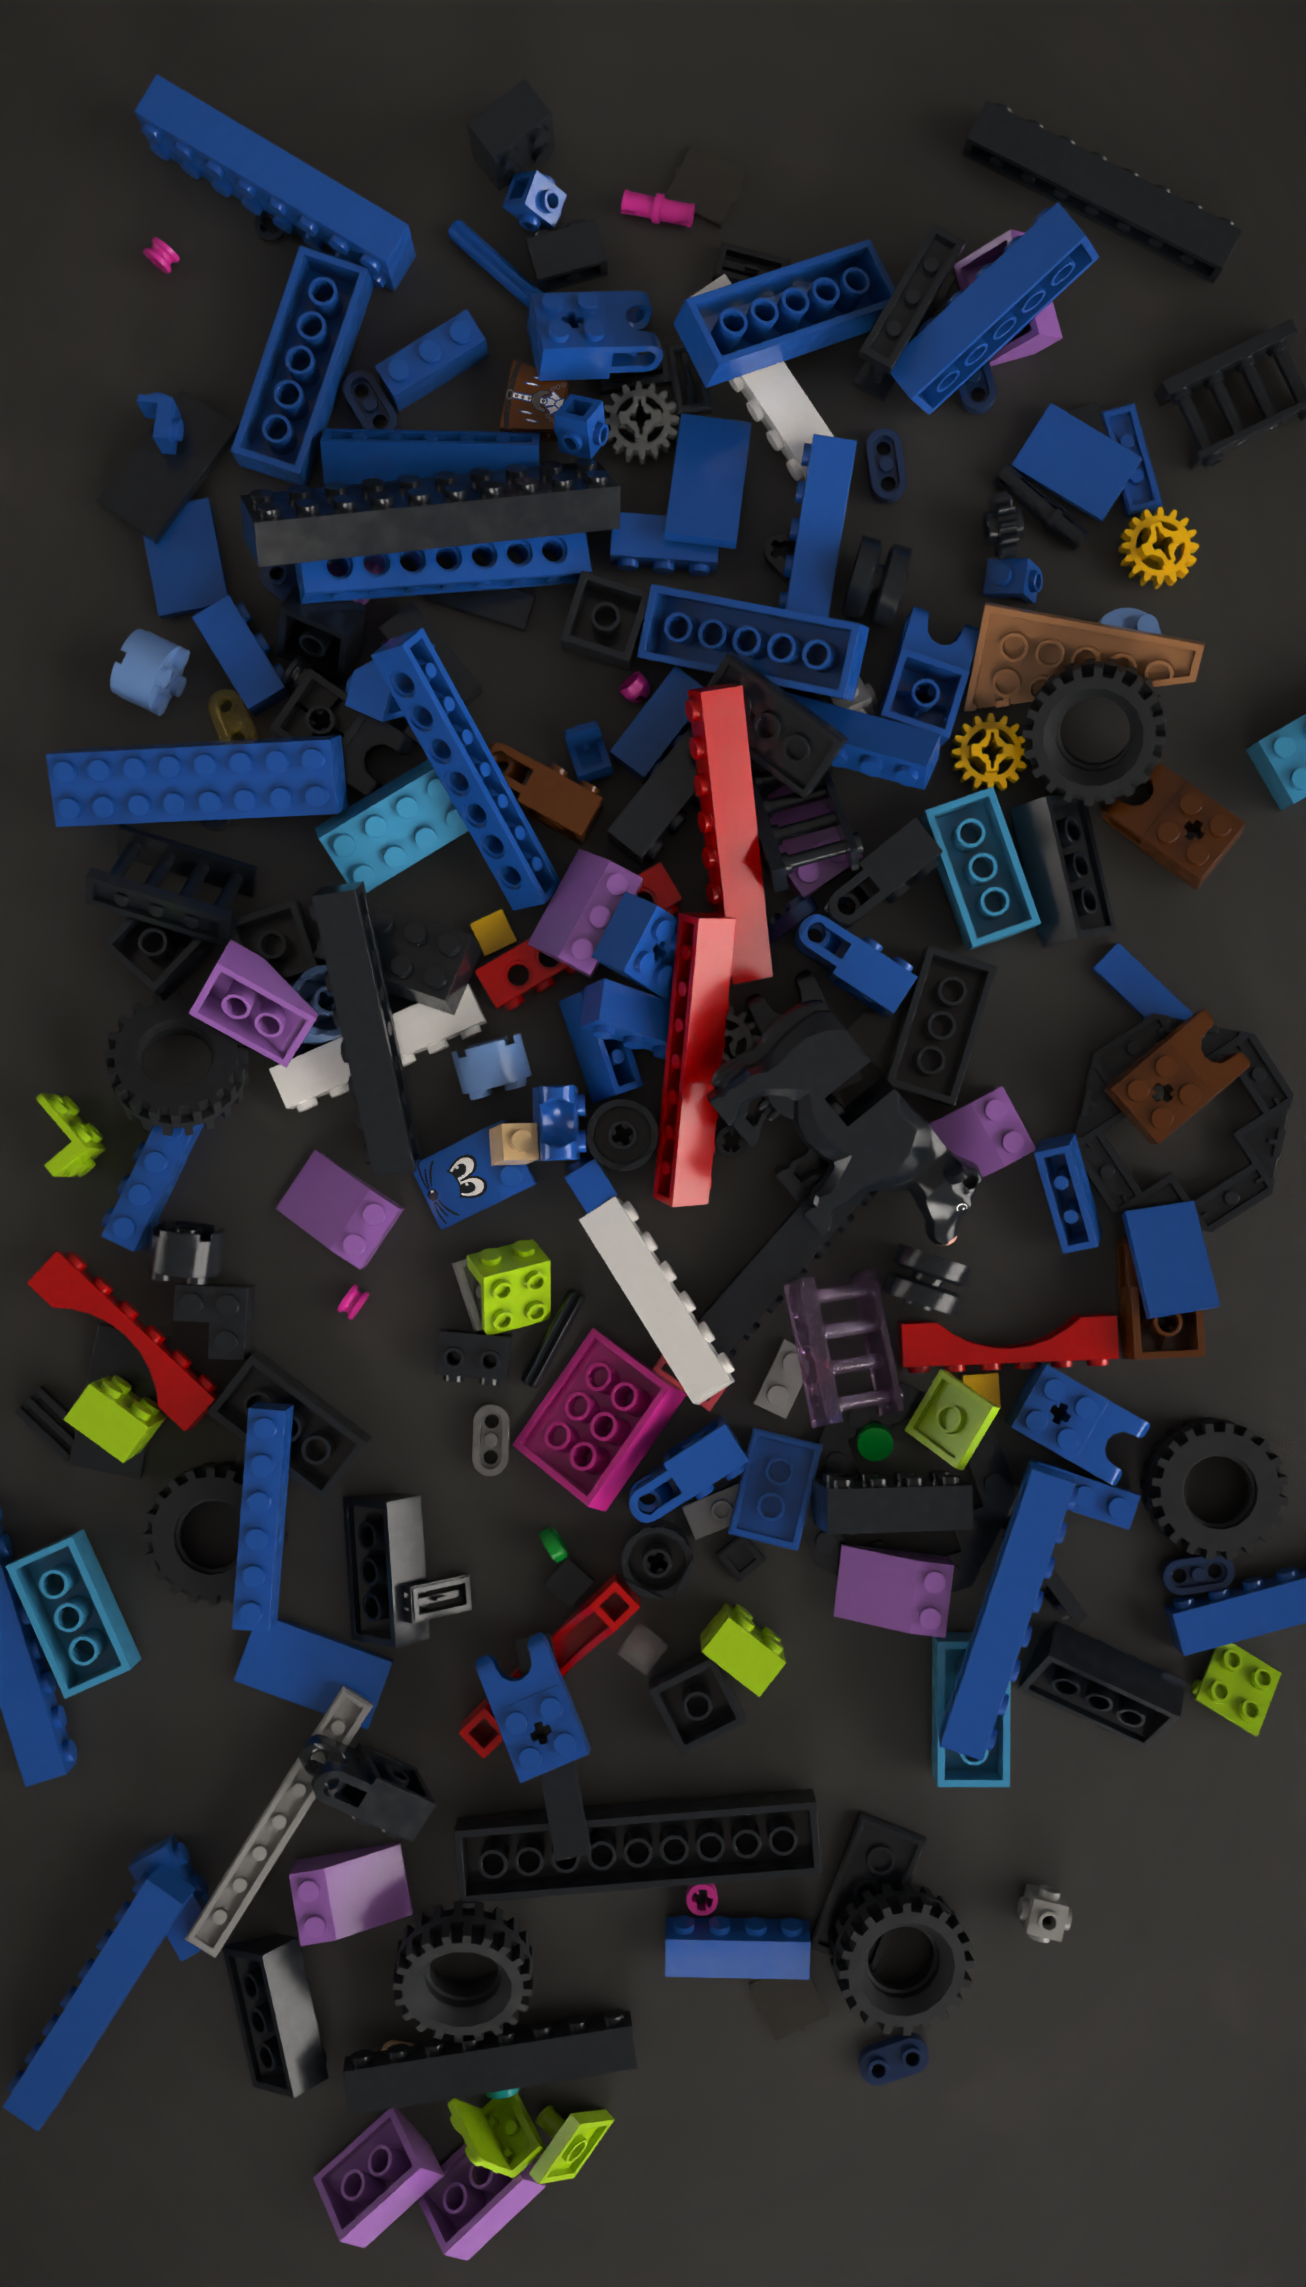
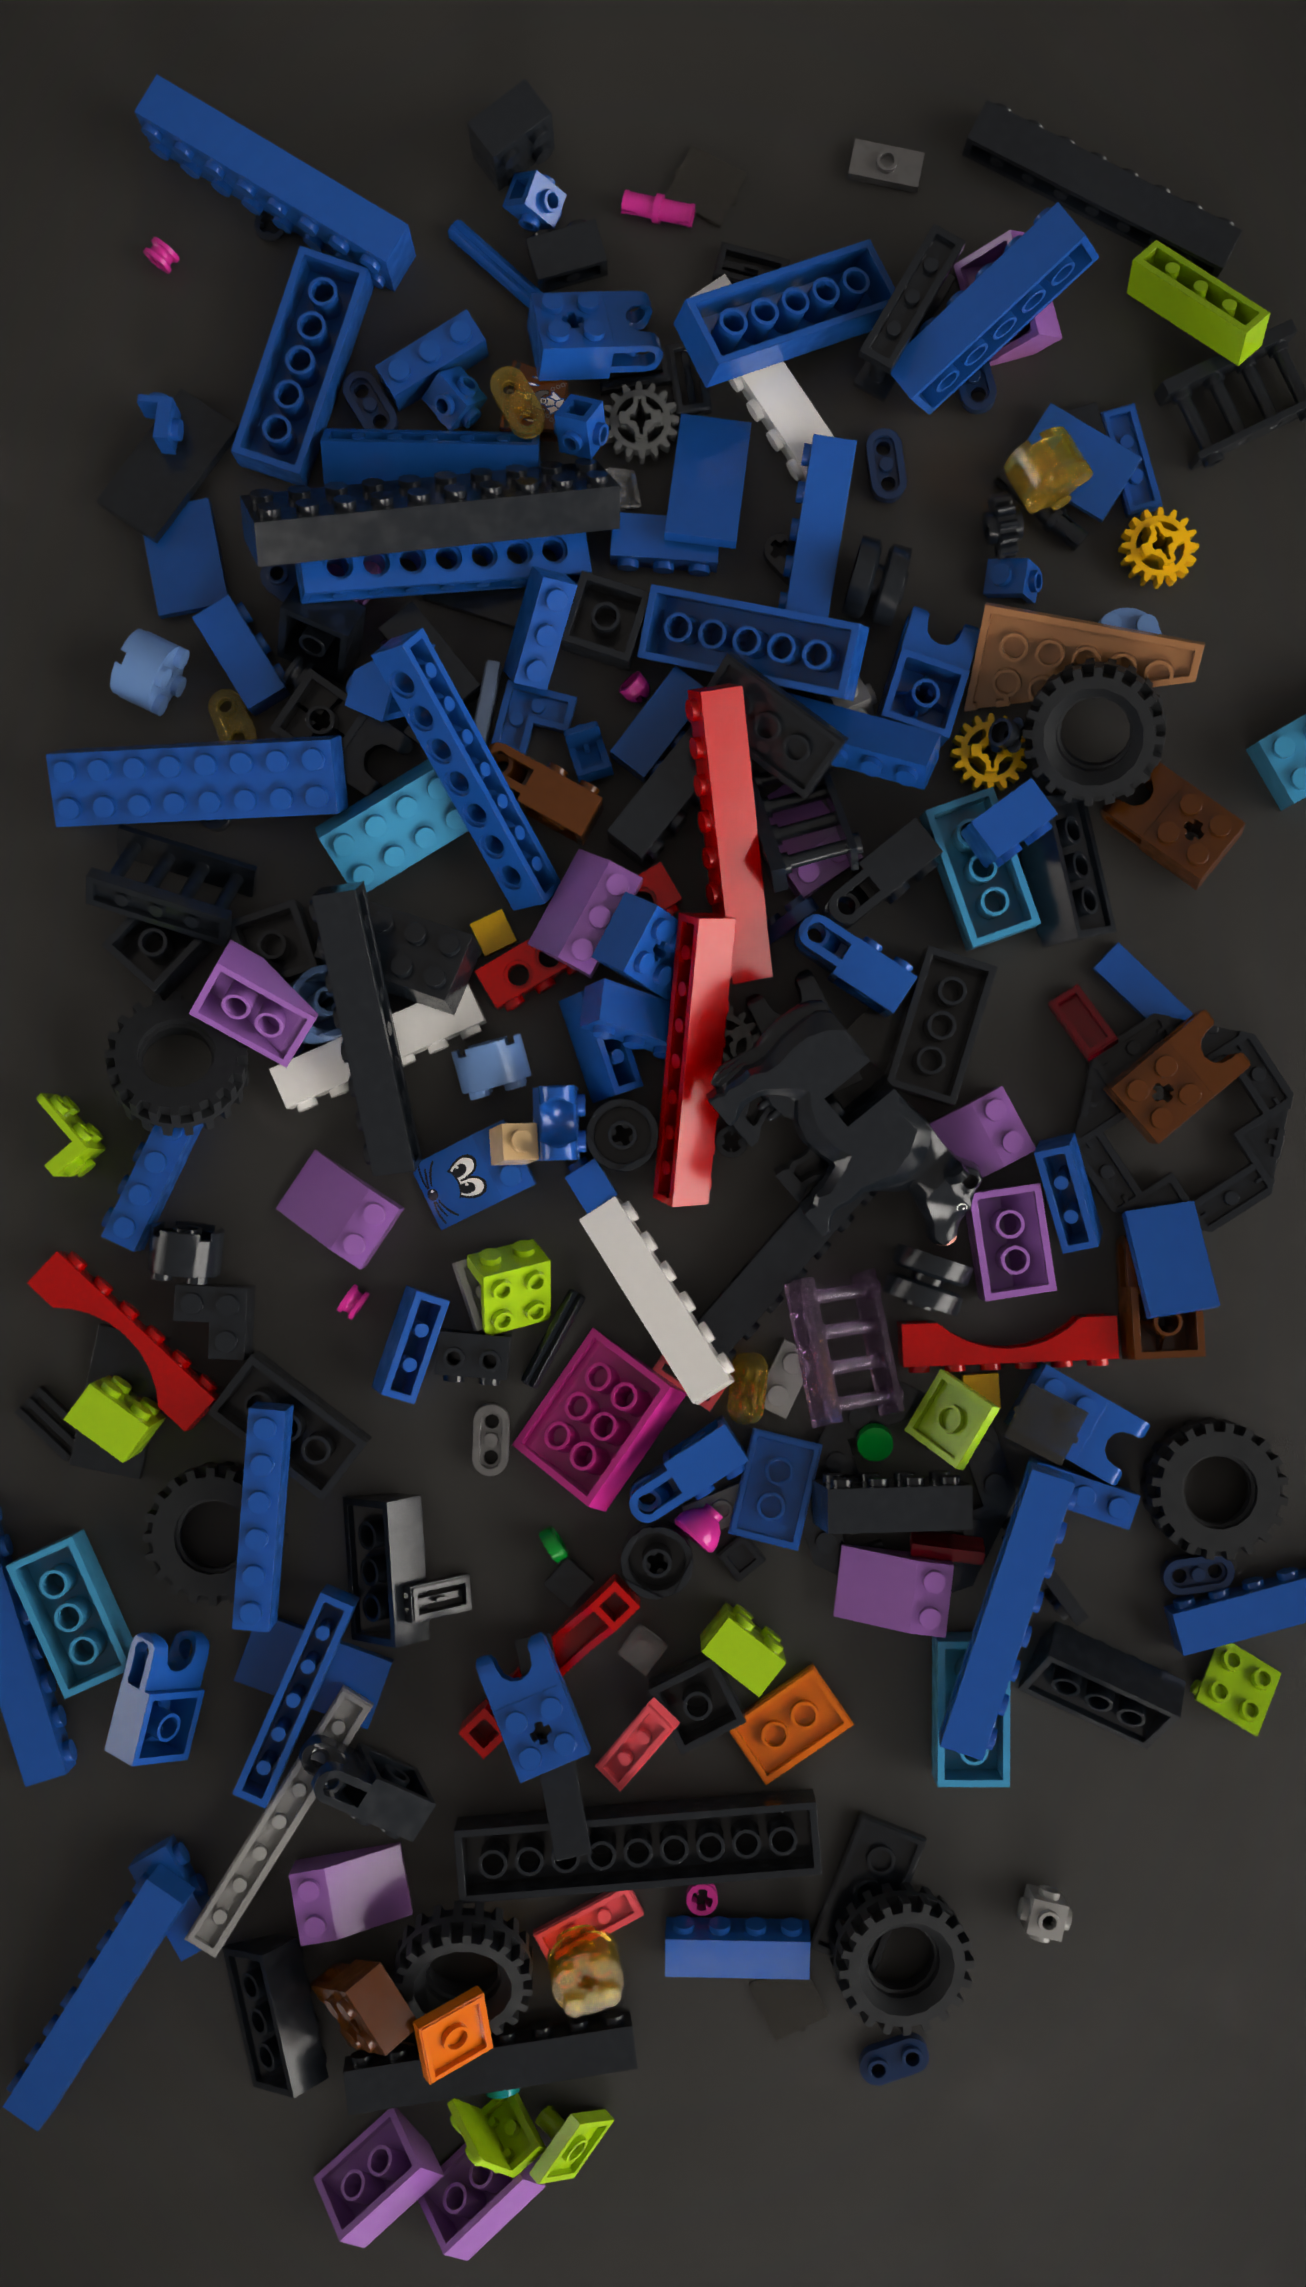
(159, 1699): none -> blue brick
(295, 1695): none -> blue brick
(365, 2005): none -> reddish brown brick
(410, 1344): none -> blue brick
(453, 2034): none -> orange tile
(455, 398): none -> blue brick
(488, 698): none -> sand blue tile
(518, 404): none -> clear yellow plate
(530, 707): none -> blue plate
(539, 628): none -> blue brick
(585, 1971): none -> clear yellow brick
(605, 1912): none -> coral tile
(629, 489): none -> clear plate
(637, 1744): none -> coral tile
(701, 1526): none -> dark pink brick
(748, 1388): none -> clear yellow plate
(790, 1724): none -> orange tile
(886, 165): none -> flat silver plate
(947, 1547): none -> dark red tile
(1006, 734): none -> black plate
(1010, 1242): none -> medium lavender slope
(1015, 818): none -> blue brick
(1045, 1424): none -> clear smoke piece
(1047, 470): none -> clear yellow brick
(1083, 1022): none -> dark red tile
(1197, 302): none -> lime brick

